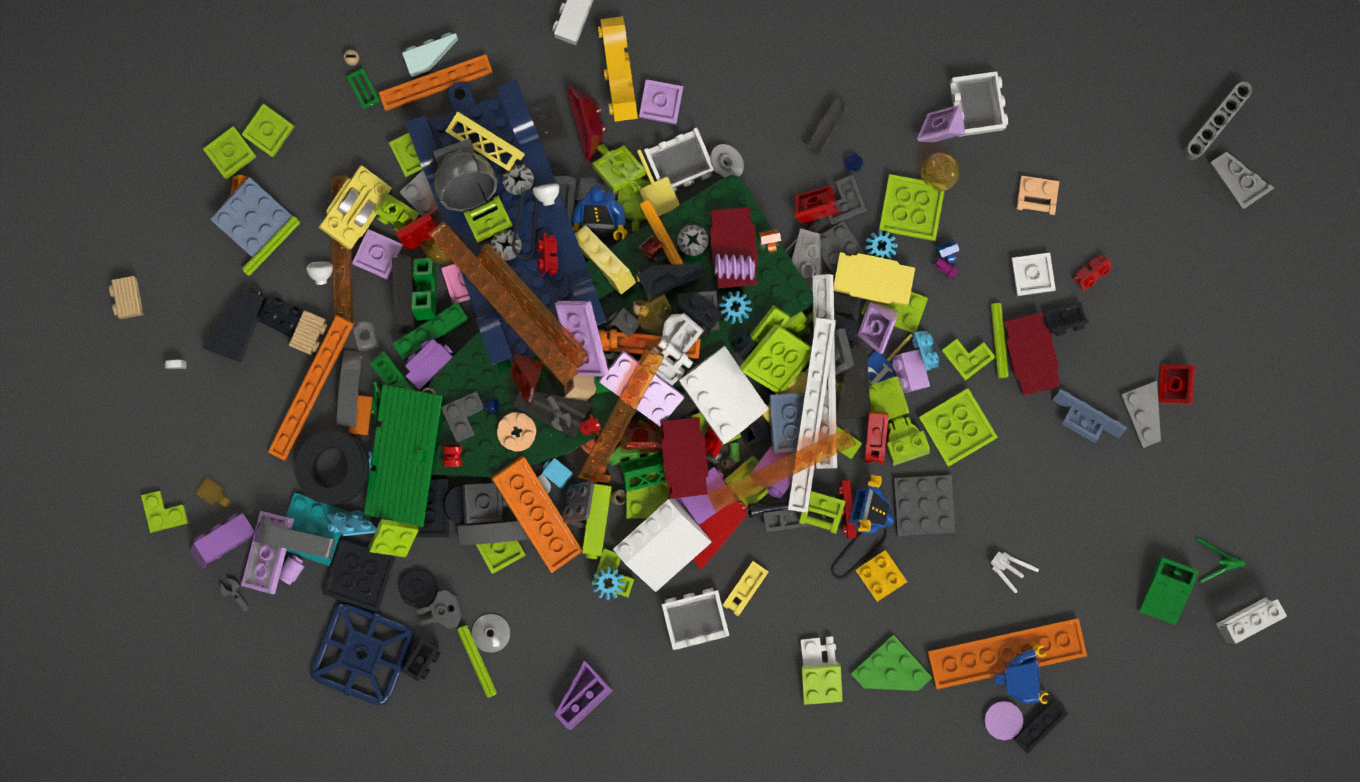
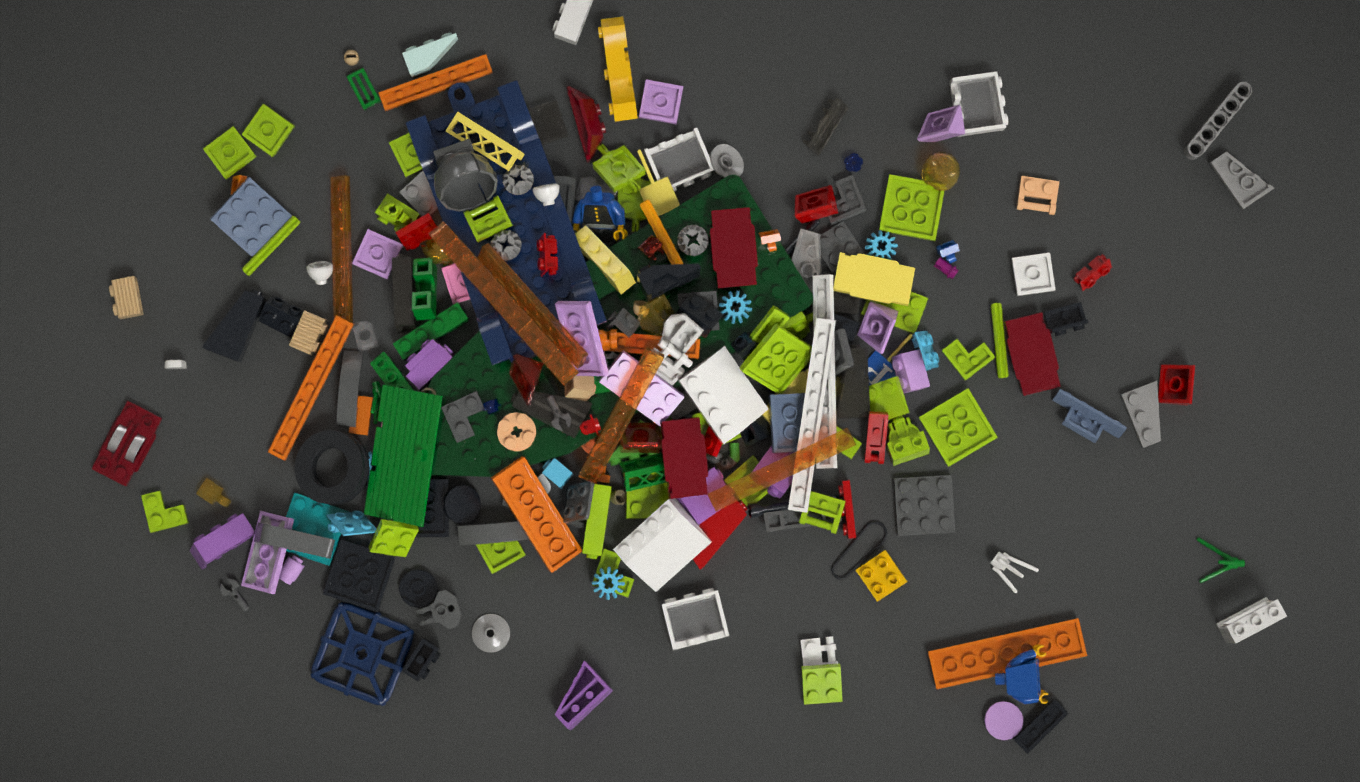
(127, 443): none -> dark red piece
(354, 207): light yellow piece -> none
(452, 455): red wheel -> none
(476, 661): lime axle -> none
(482, 503): dark grey plate -> none
(534, 226): black piece -> none
(734, 266): lavender piece -> none
(746, 587): light yellow plate -> none
(871, 508): torso -> none
(891, 669): bright green plate -> none
(1168, 590): green slope -> none

